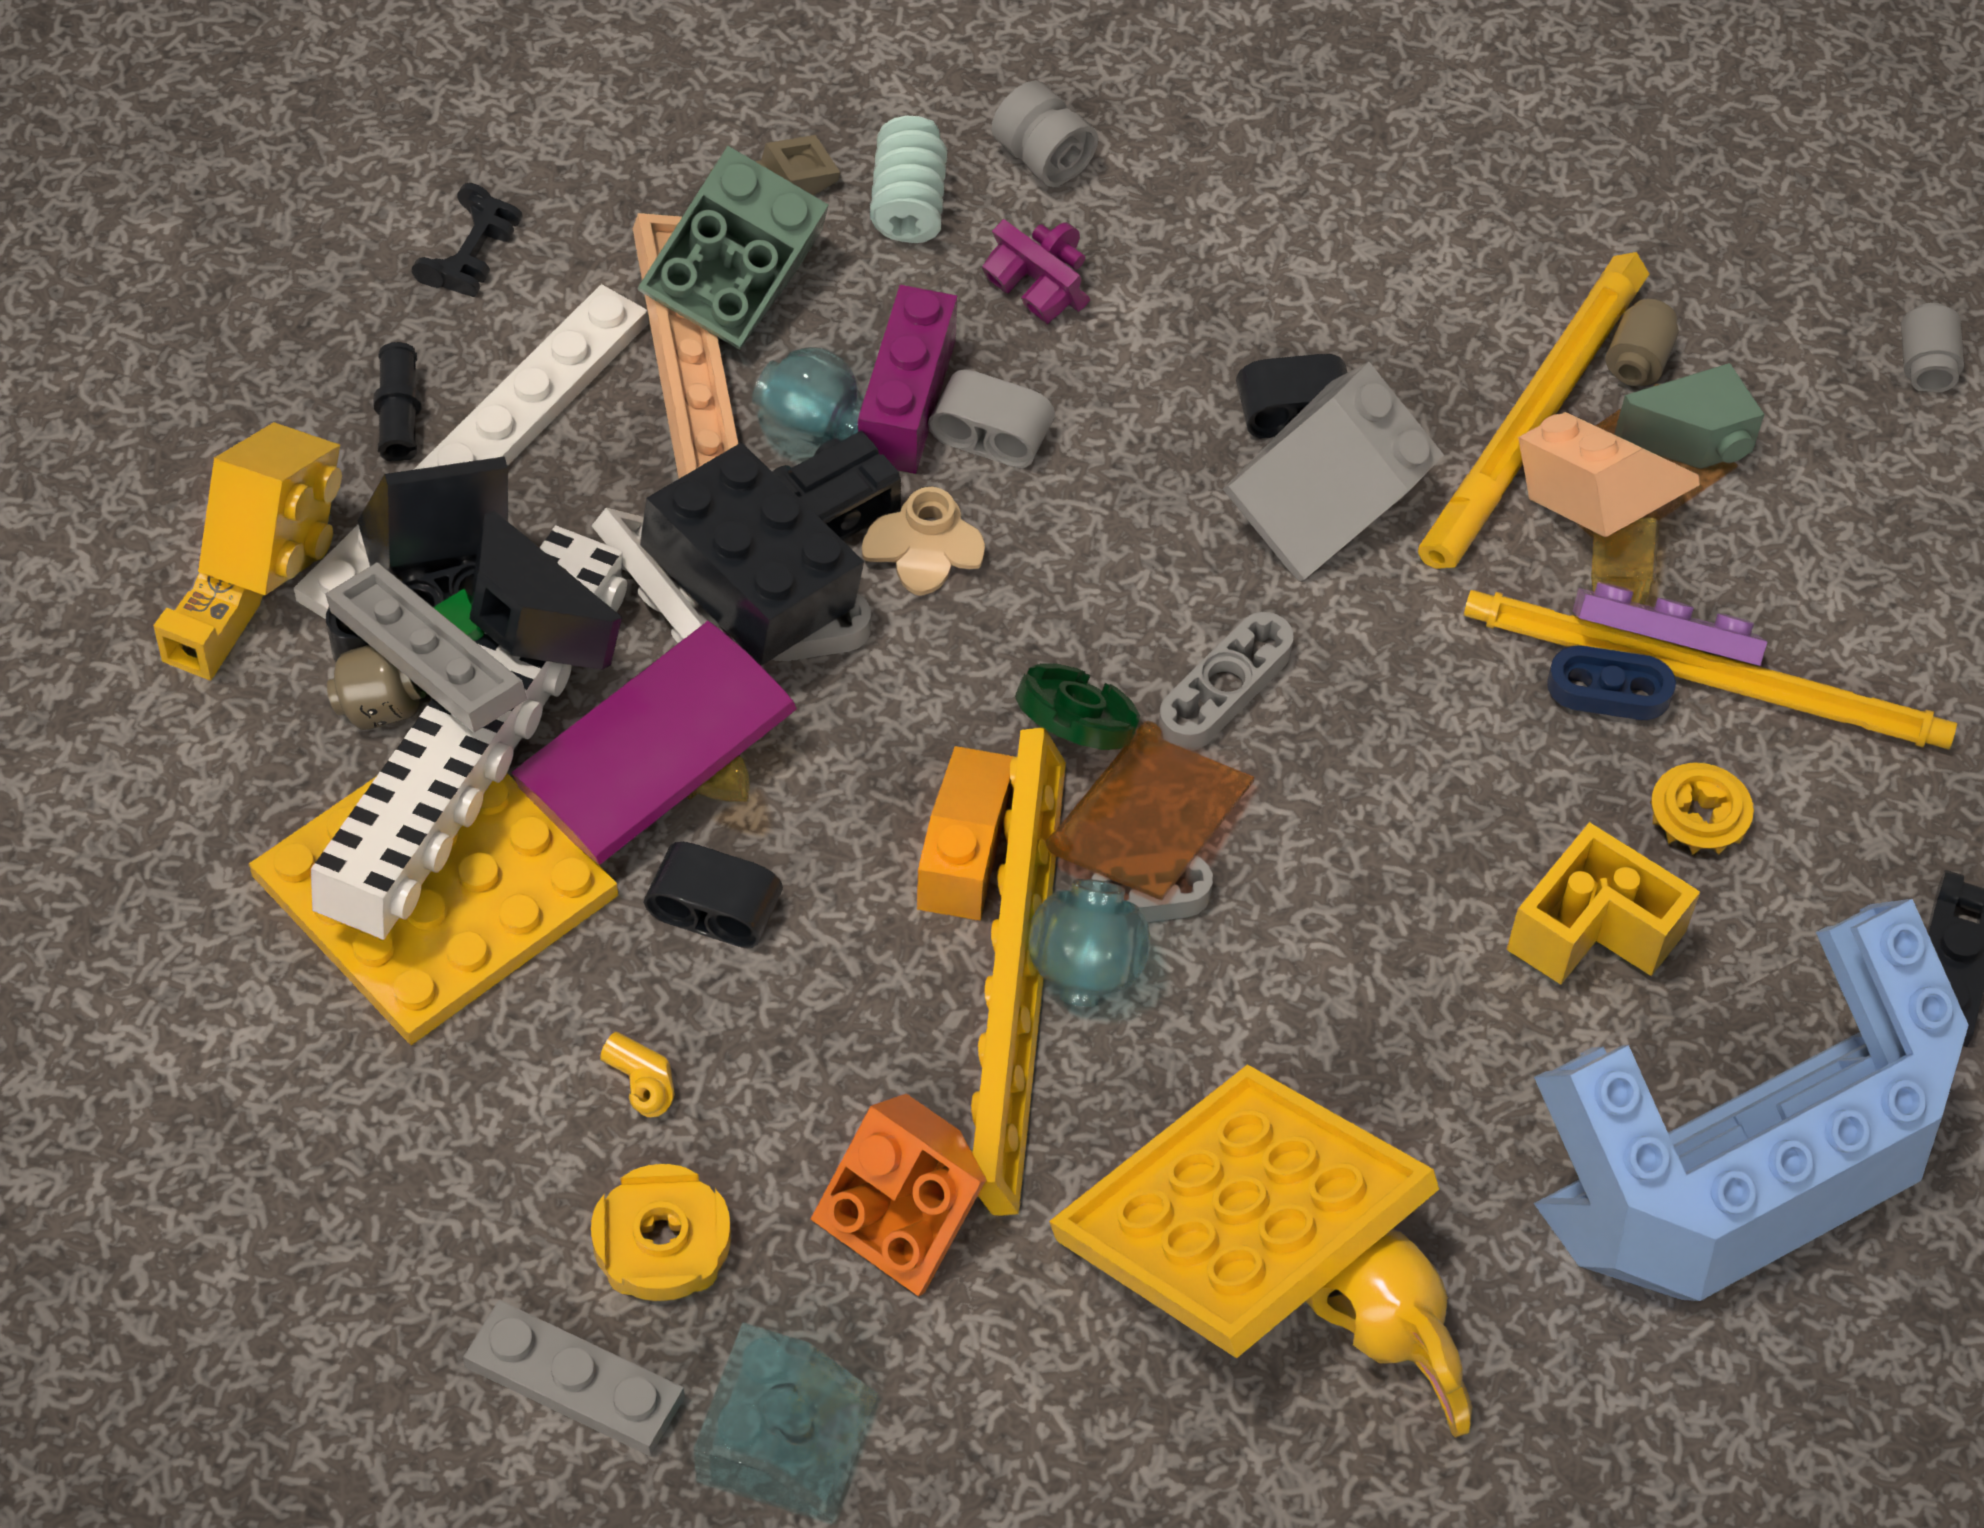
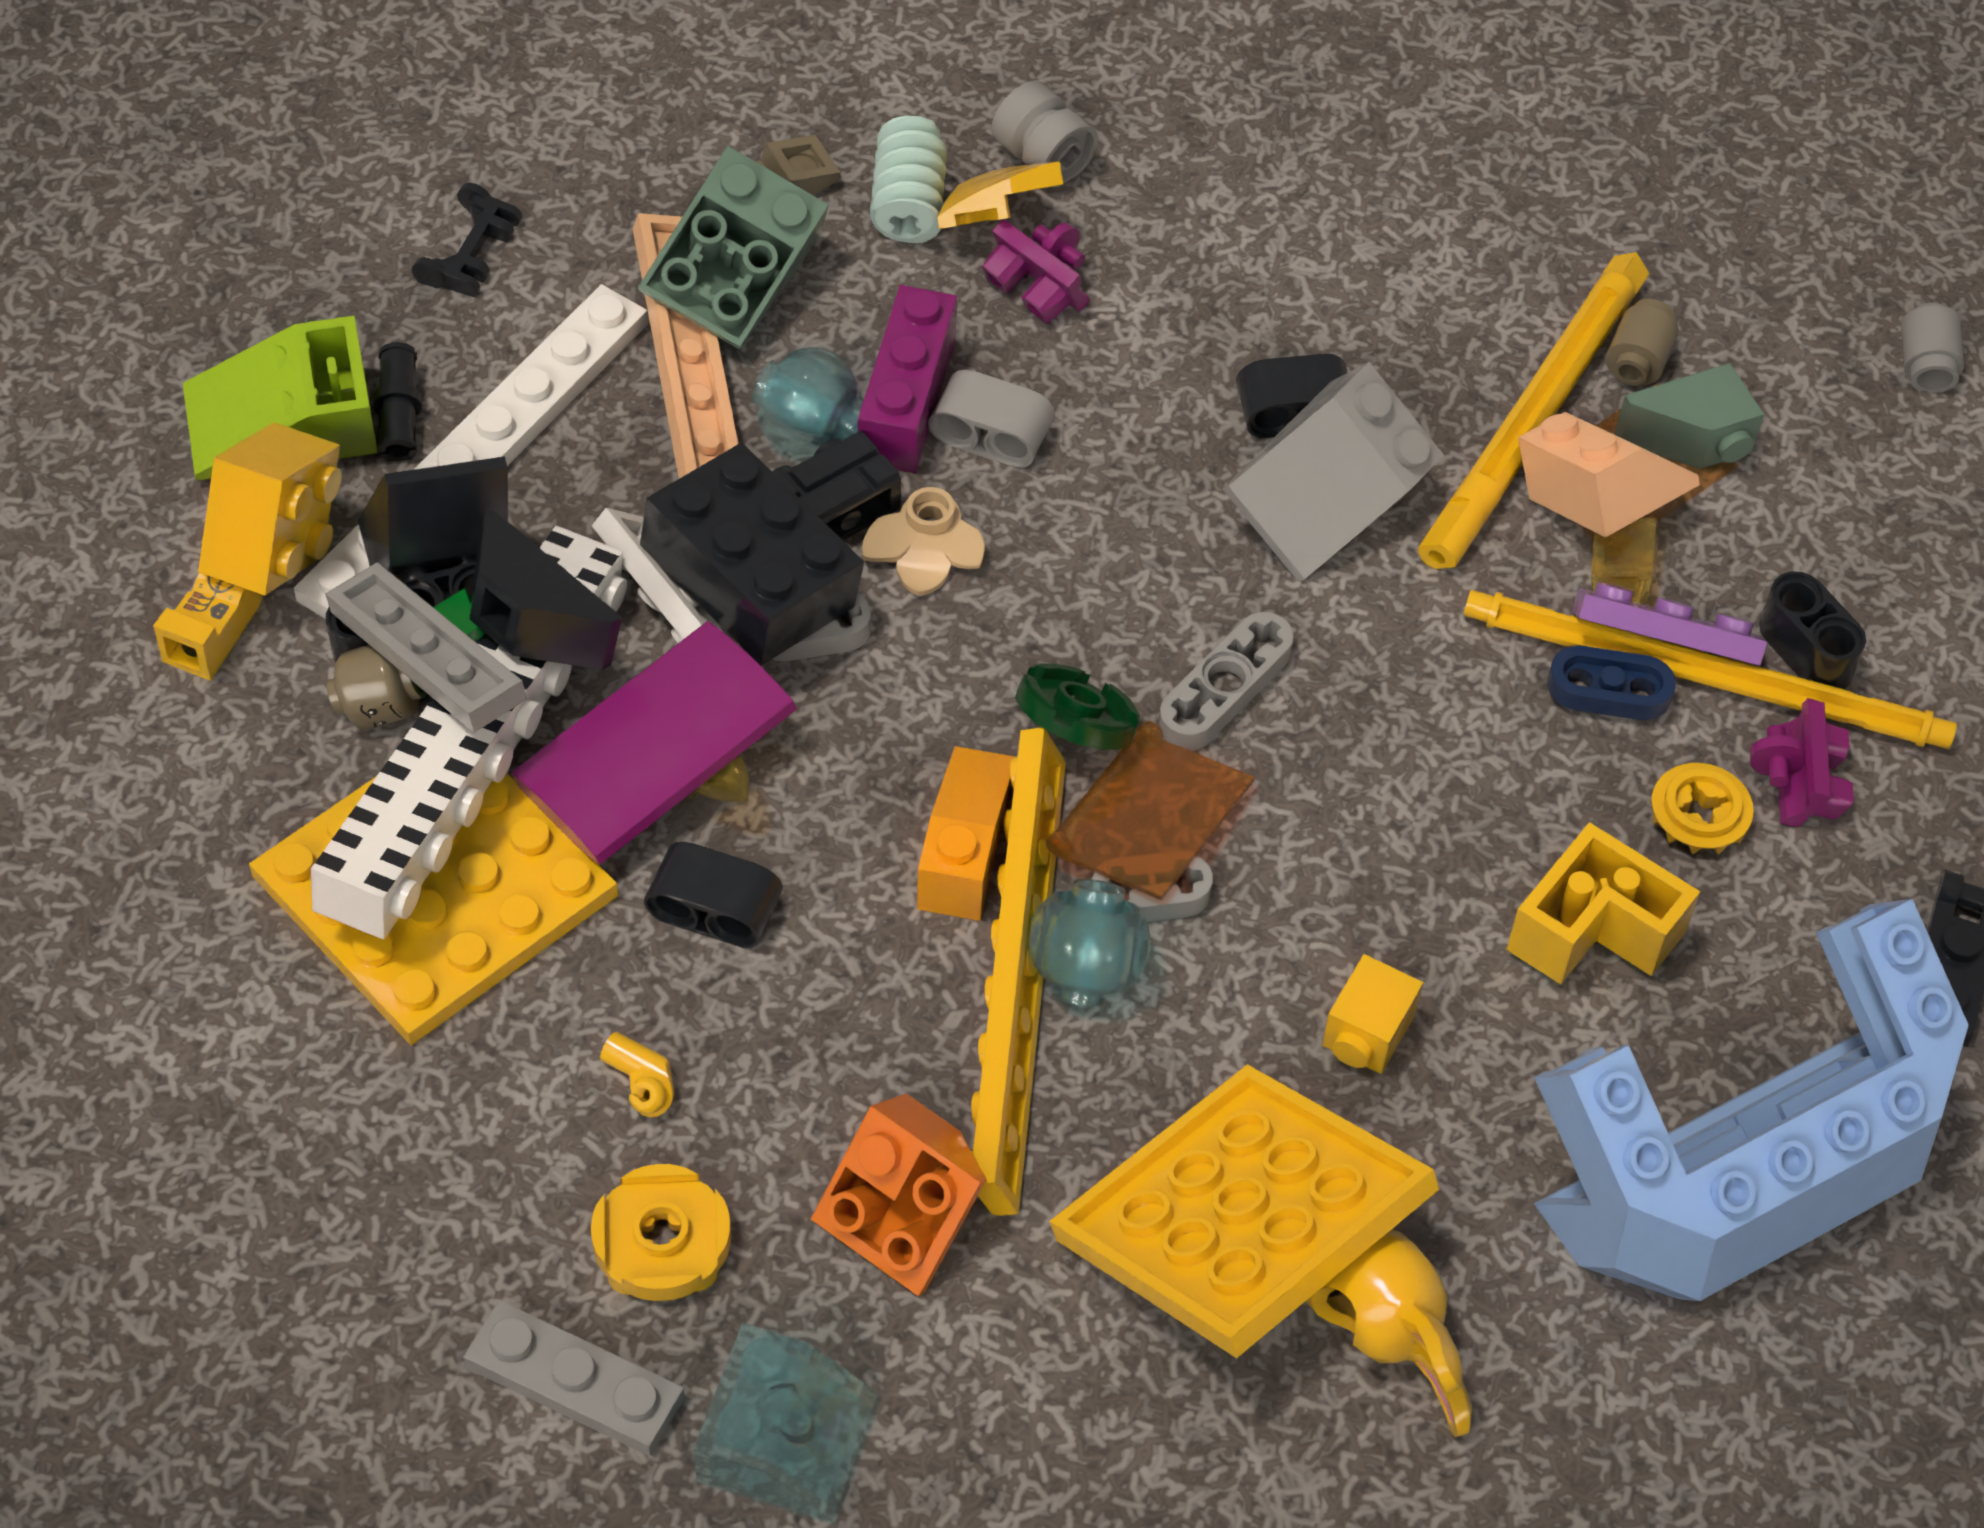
(297, 378): none -> lime slope
(986, 195): none -> yellow slope
(1371, 1014): none -> yellow brick
(1799, 761): none -> magenta hips
(1812, 630): none -> black beam

